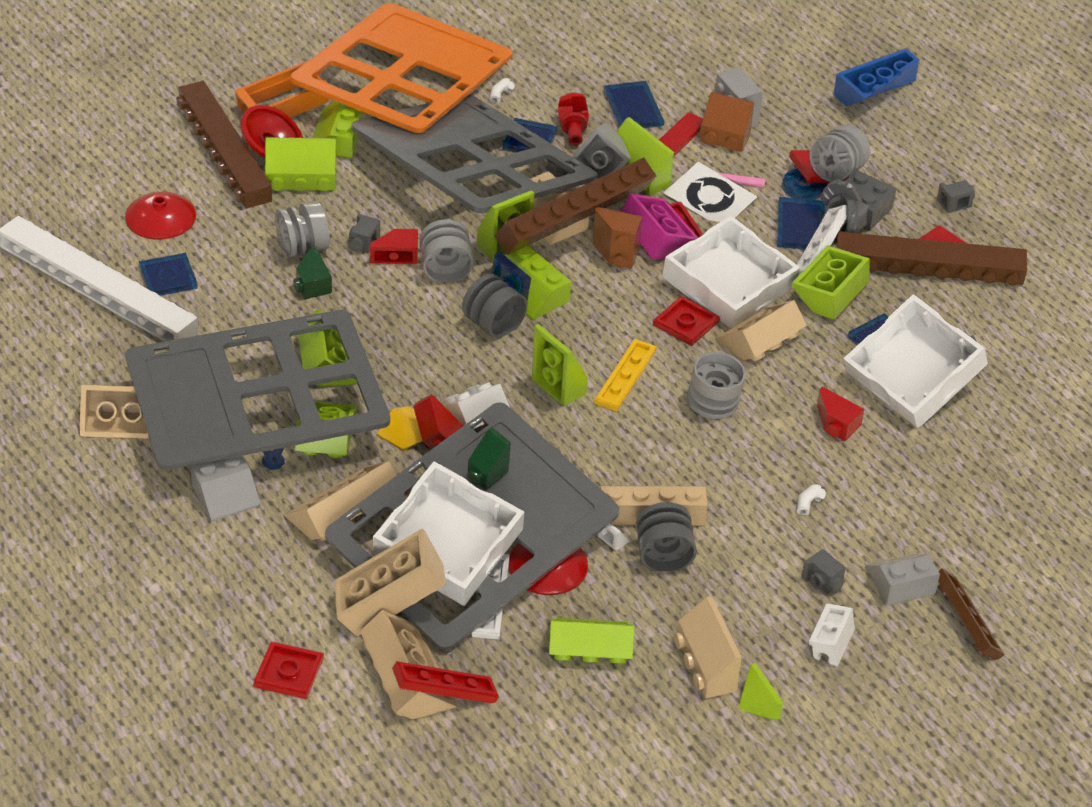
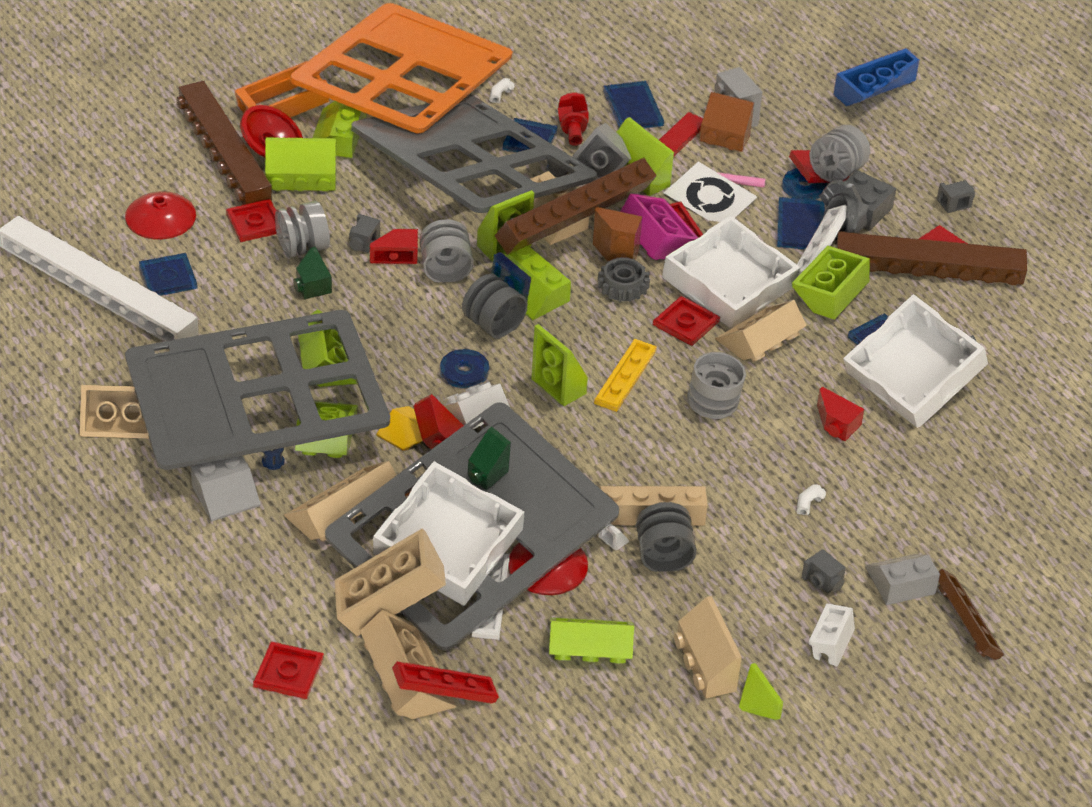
(253, 220): none -> red tile
(464, 357): none -> clear blue tile
(623, 279): none -> dark grey gear

